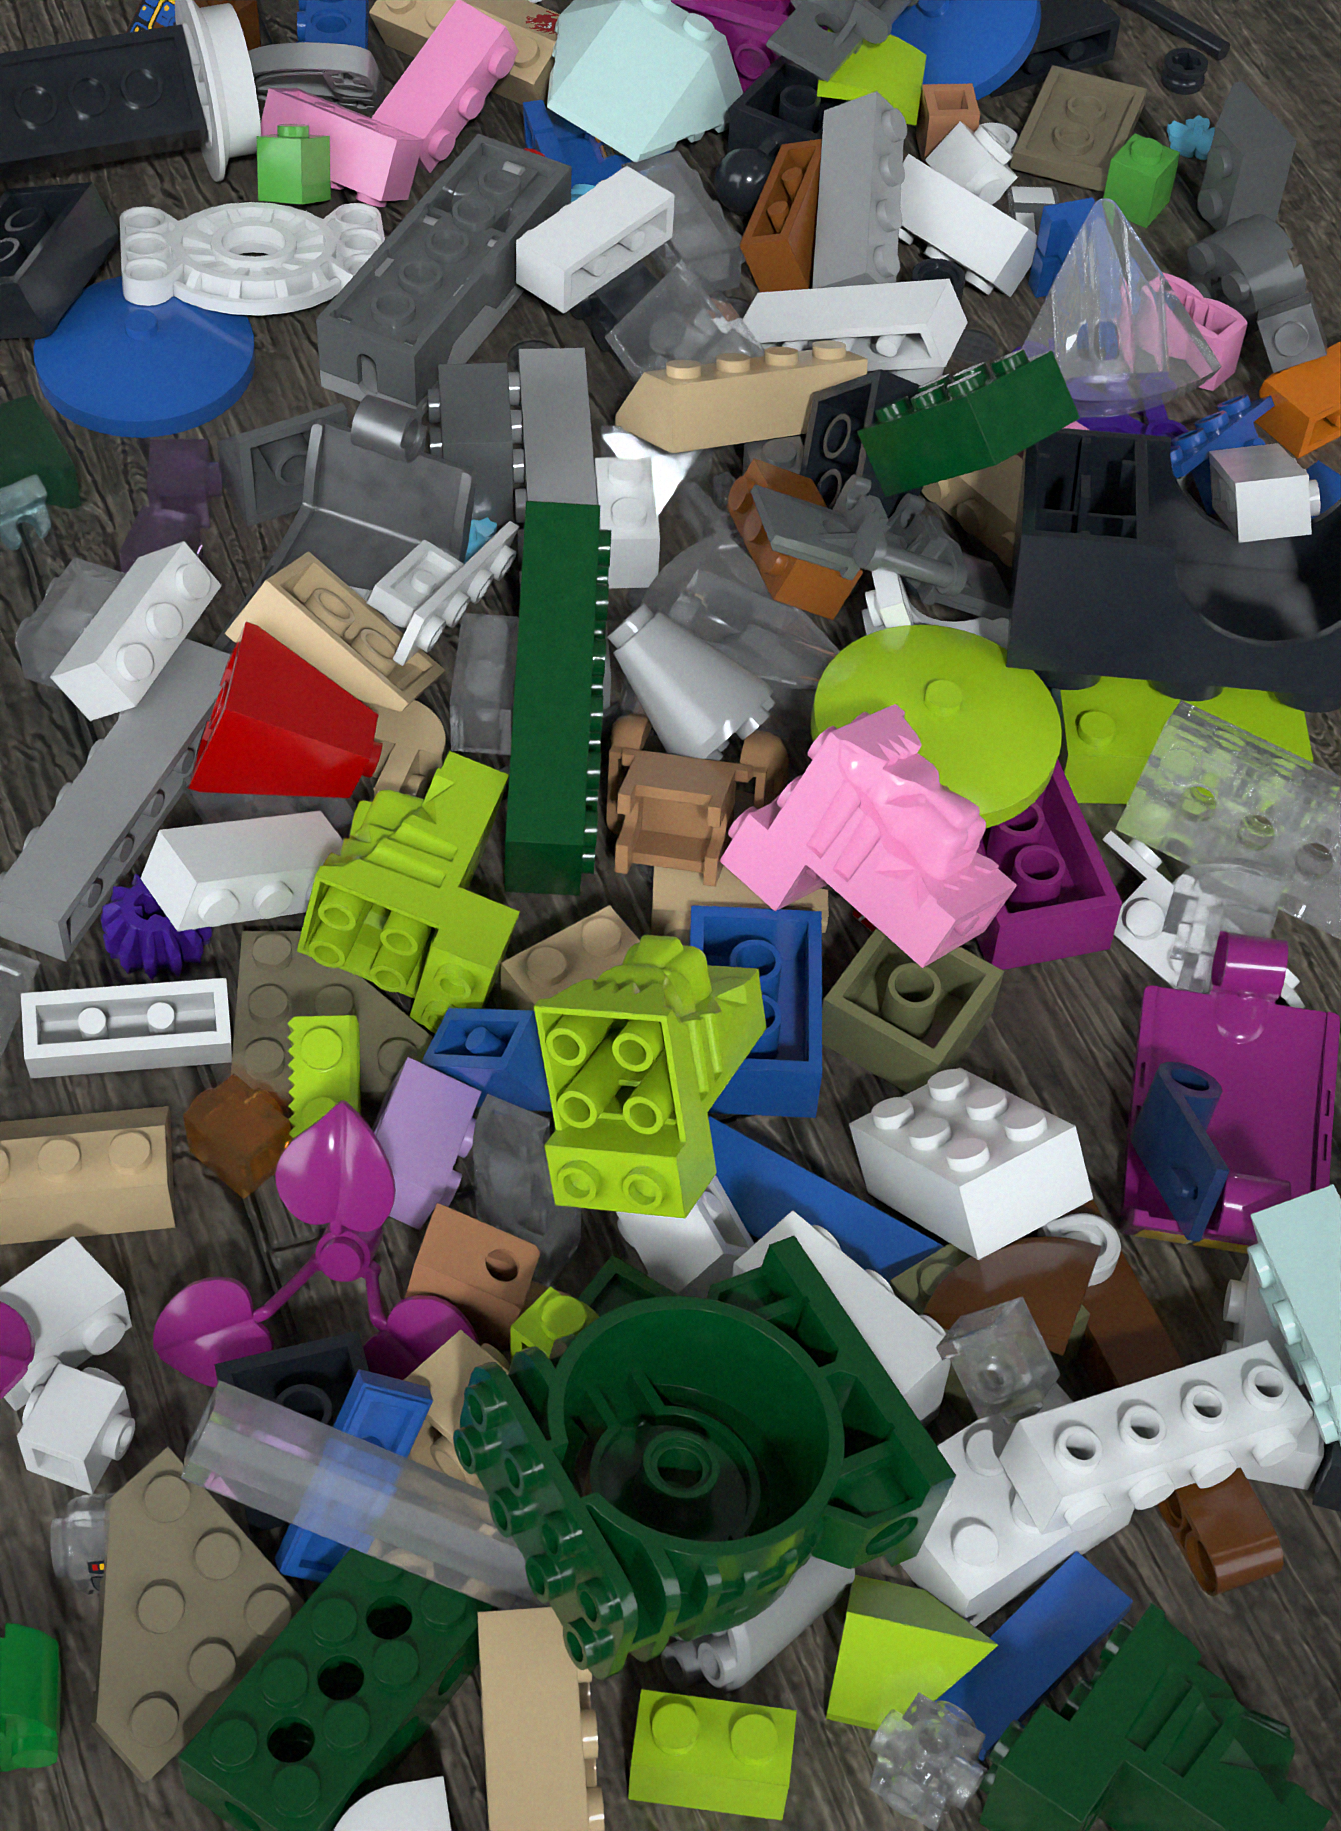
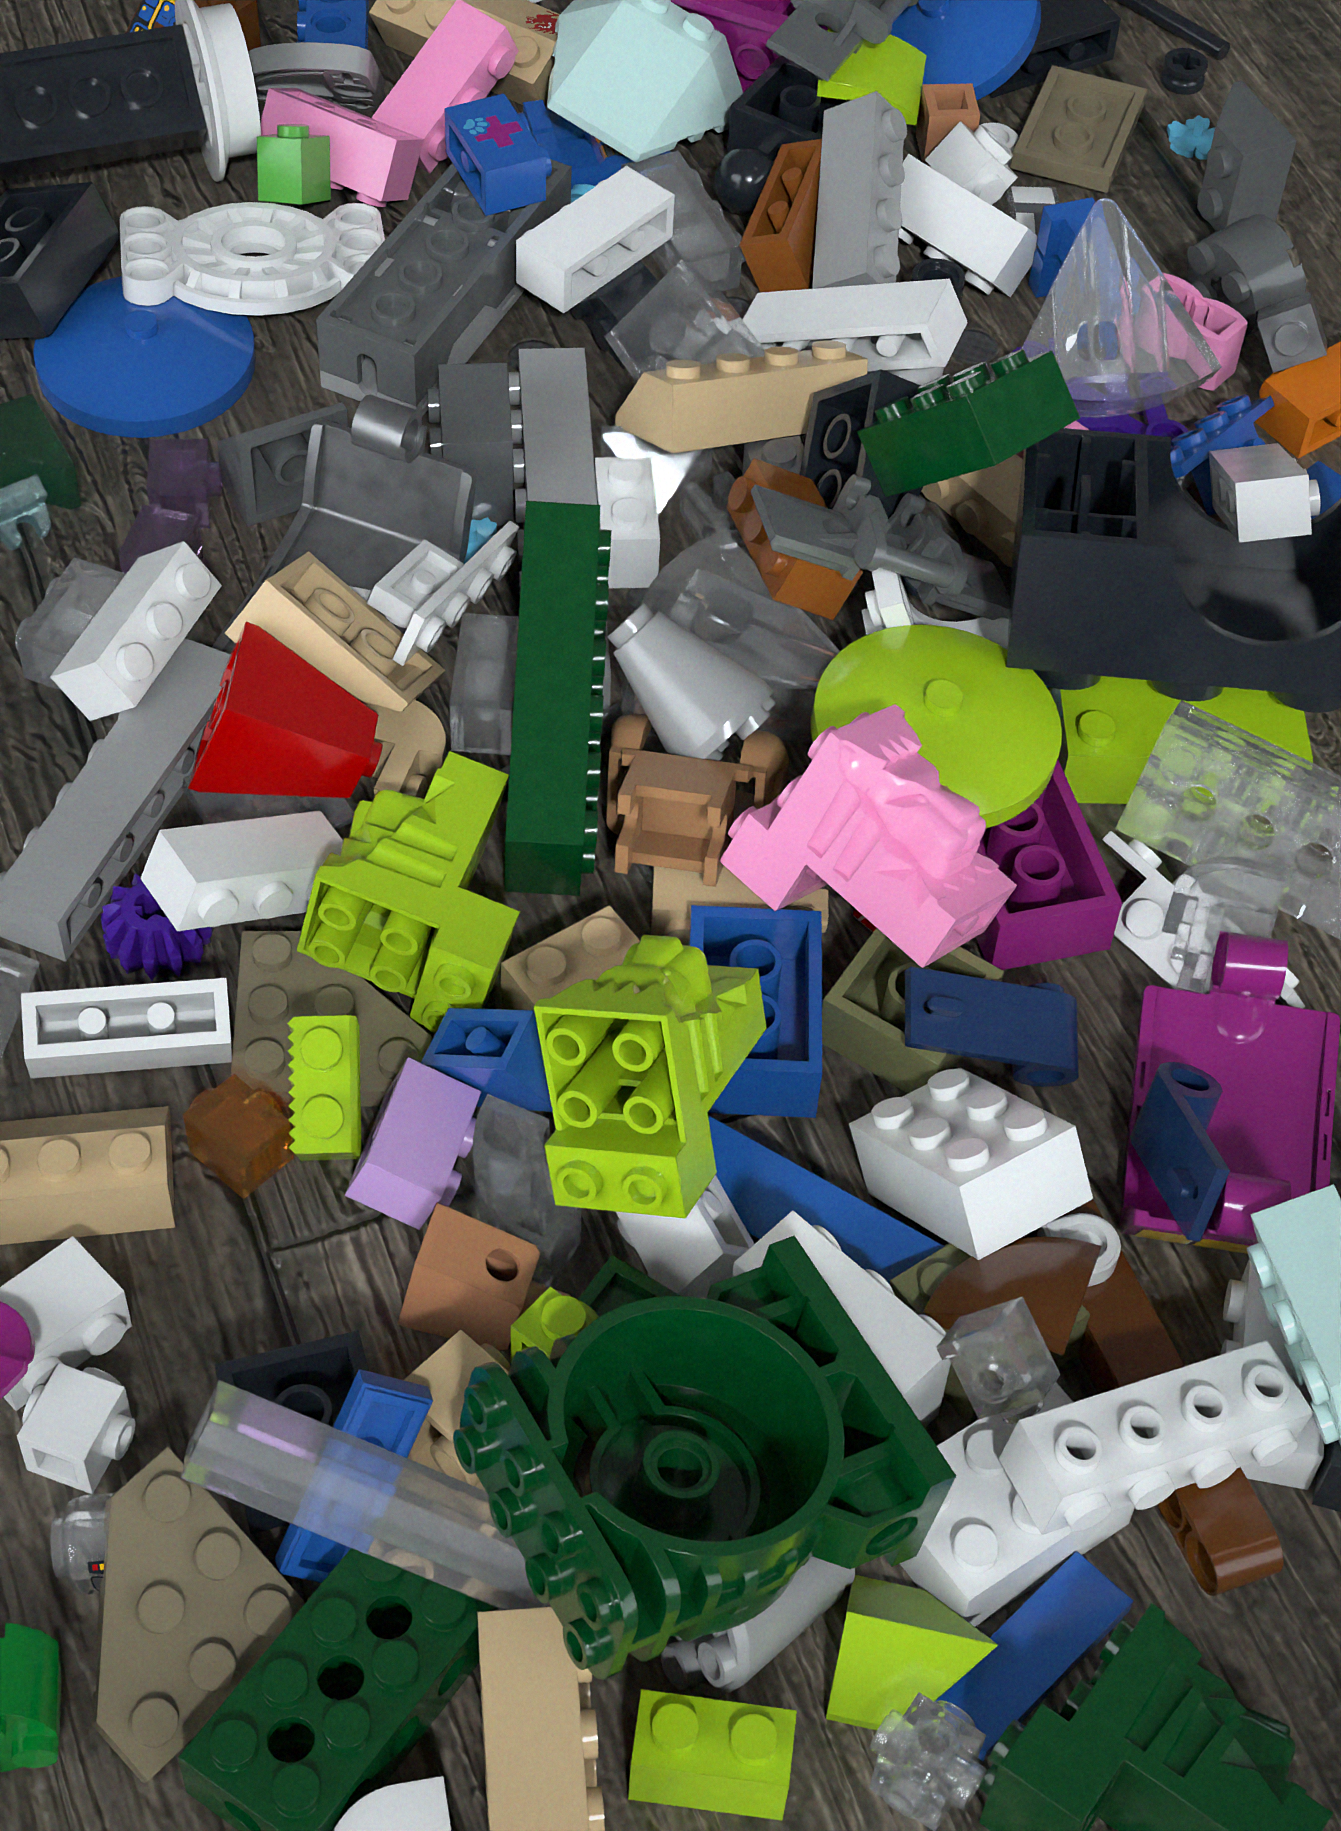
(324, 1176): magenta plant -> none
(496, 154): none -> blue brick
(995, 1022): none -> dark blue door
(1142, 179): bright green brick -> none

